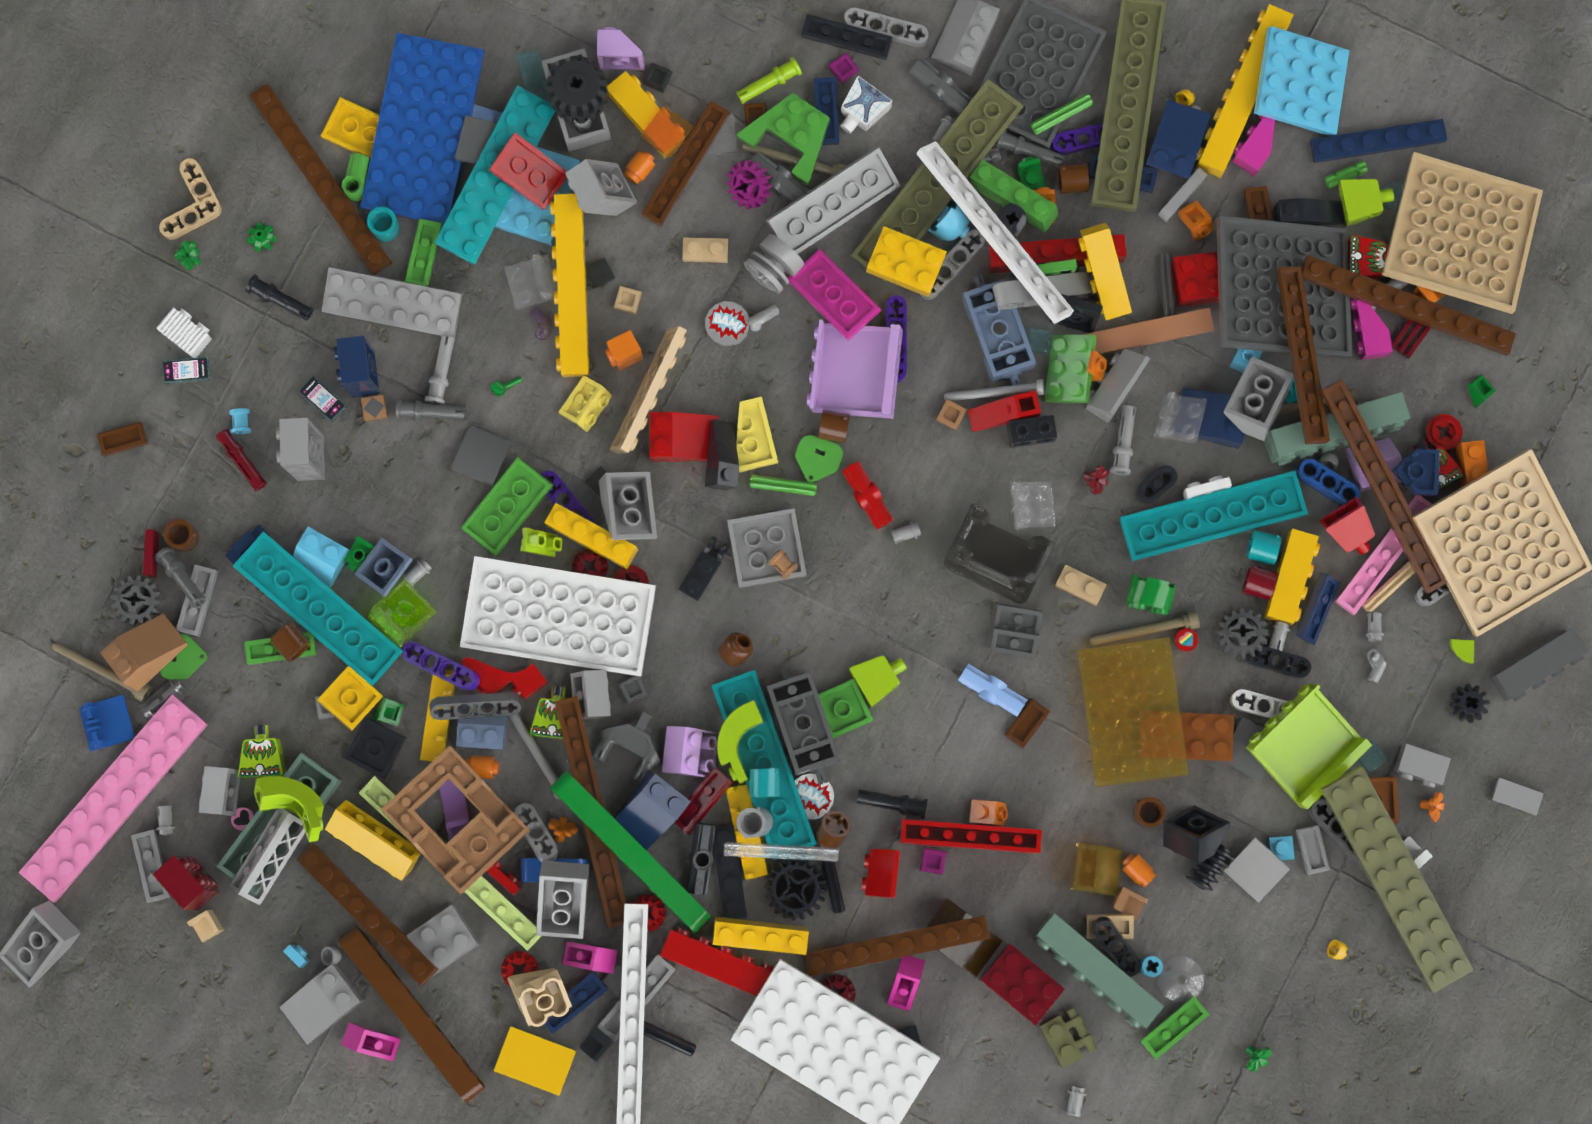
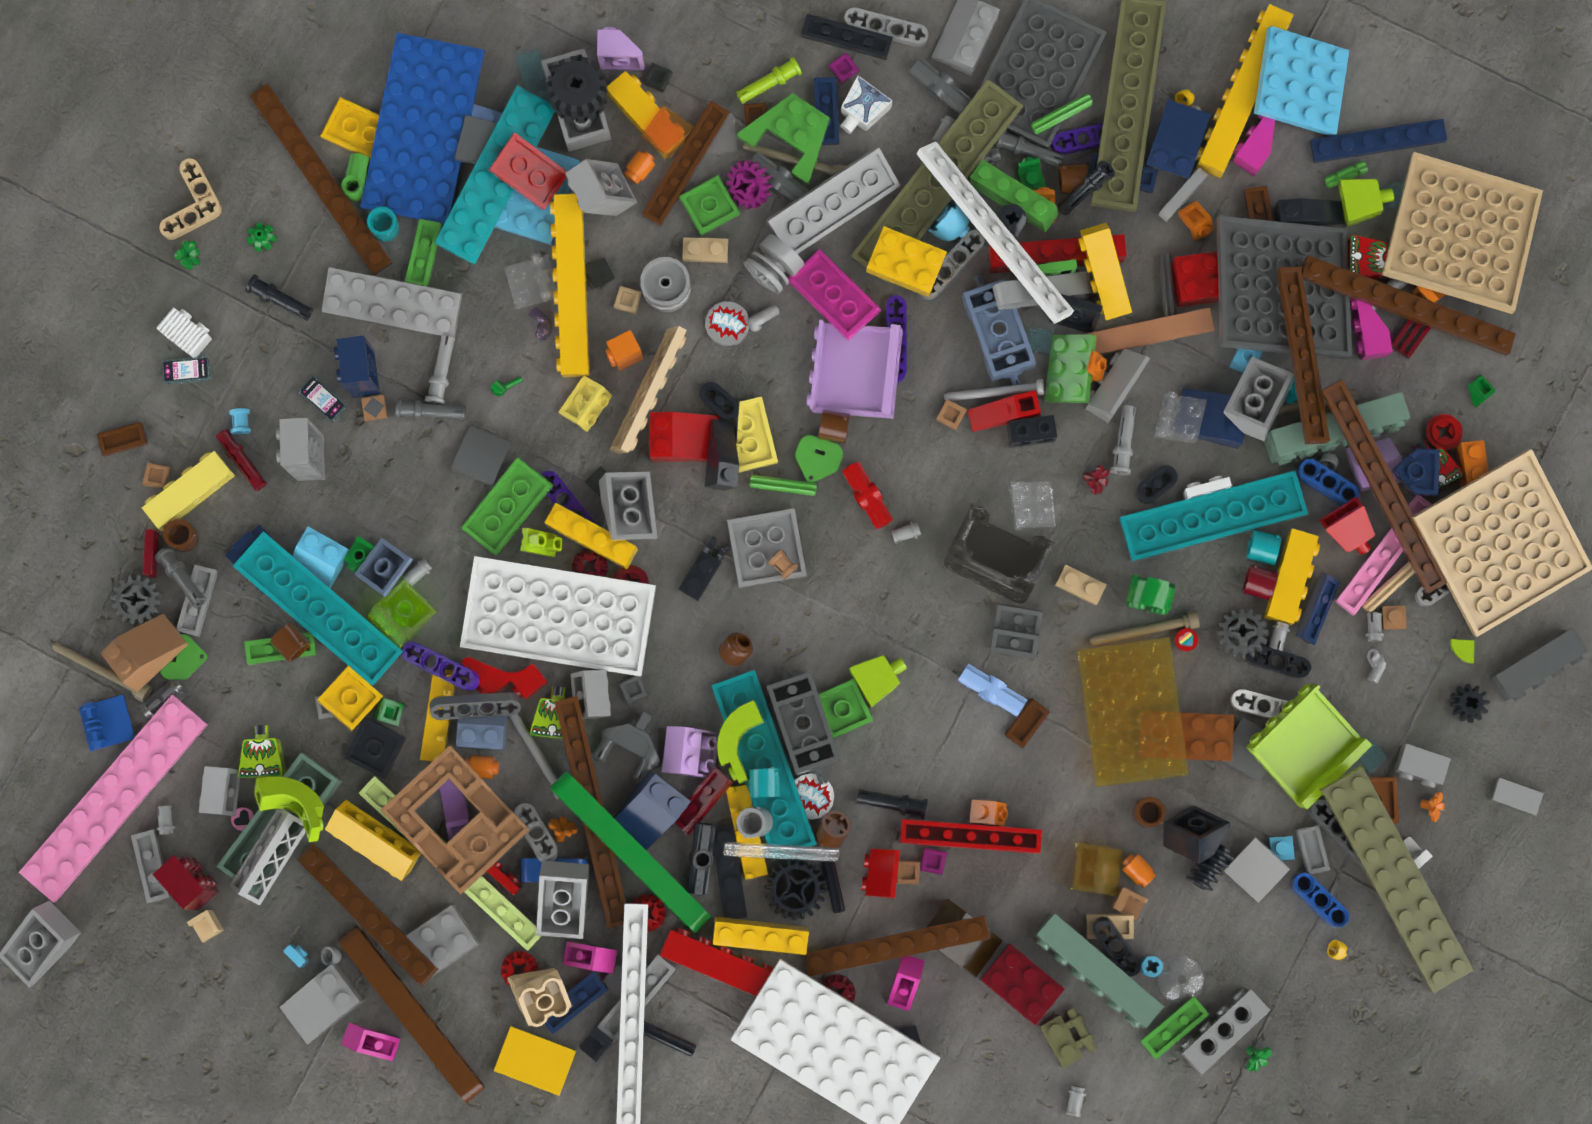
(156, 475): none -> medium nougat tile
(188, 491): none -> light yellow brick
(664, 271): none -> light grey wheel
(709, 205): none -> bright green plate
(720, 401): none -> black plate
(908, 872): none -> medium nougat tile
(1092, 182): none -> black pin
(1255, 1011): none -> light grey brick
(1330, 904): none -> blue beam
(1393, 617): none -> medium nougat plate

